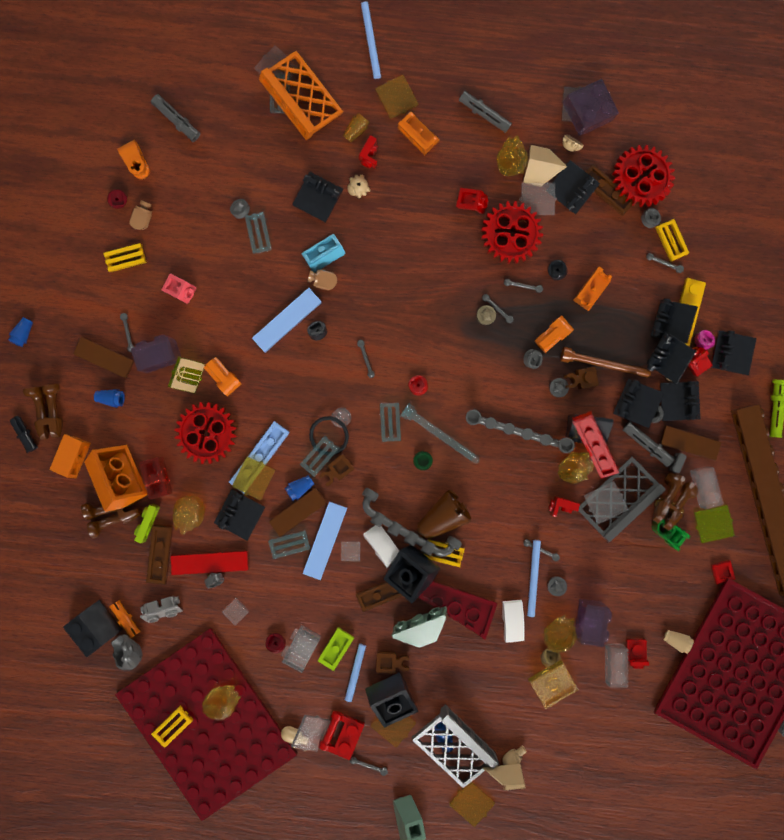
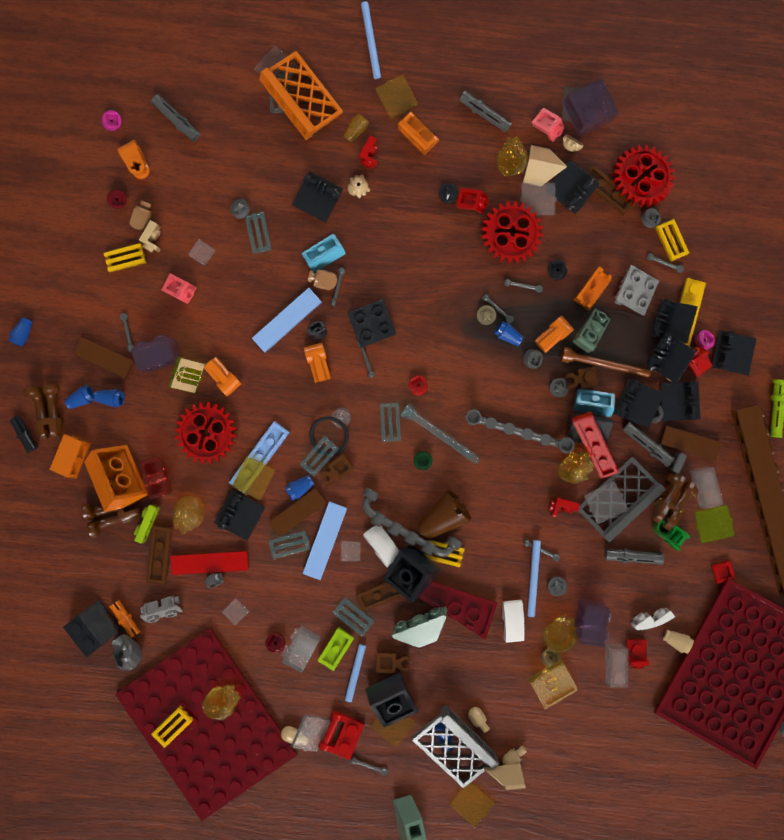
(80, 397): none -> blue cone
(111, 120): none -> dark pink tile
(150, 233): none -> tan bracket
(201, 252): none -> clear tile
(317, 358): none -> orange piece
(341, 271): none -> dark grey hinge
(365, 627): none -> clear light blue tile
(371, 323): none -> black hinge
(448, 193): none -> black tile
(478, 718): none -> tan cylinder
(507, 333): none -> blue cone
(549, 124): none -> coral bracket
(591, 331): none -> sand green slope
(594, 401): none -> medium azure slope
(625, 555): none -> dark grey pin
(636, 290): none -> light grey hinge
(645, 621): none -> white slope

